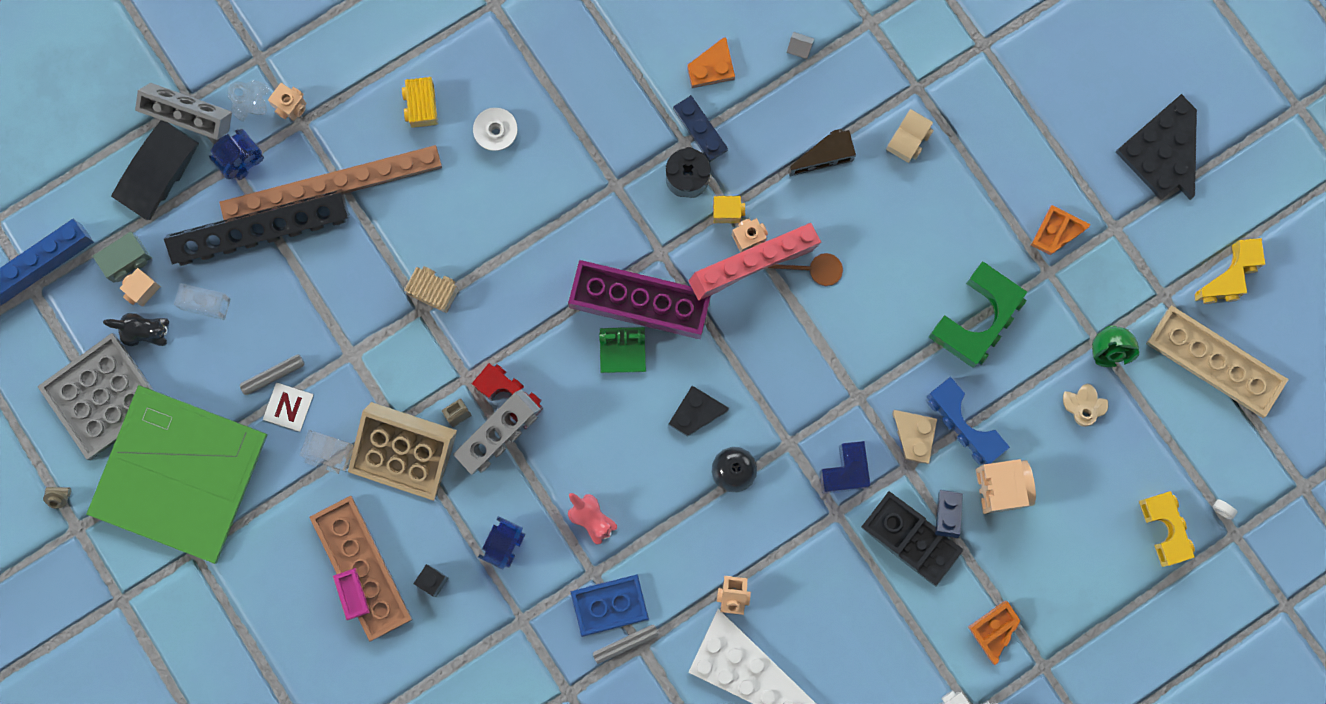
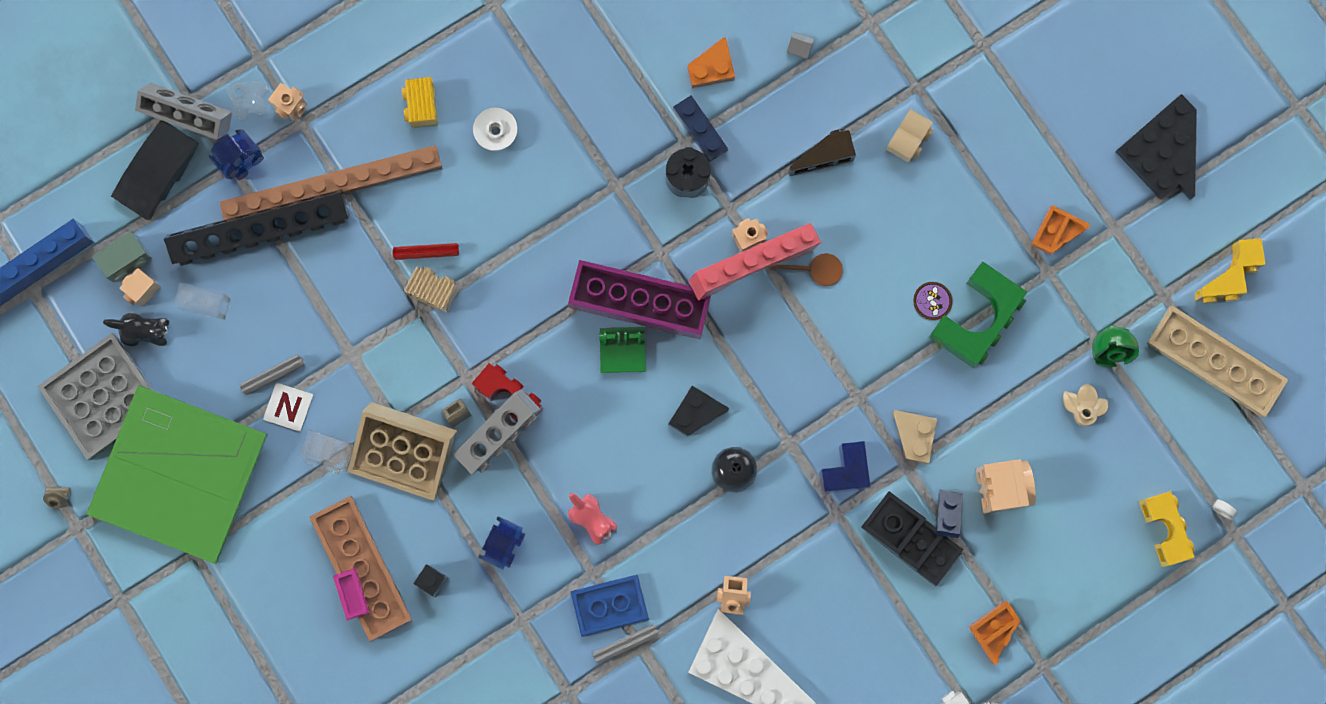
(425, 251): none -> red axle
(728, 209): yellow brick -> none
(932, 300): none -> sticker
(984, 445): blue arch -> none

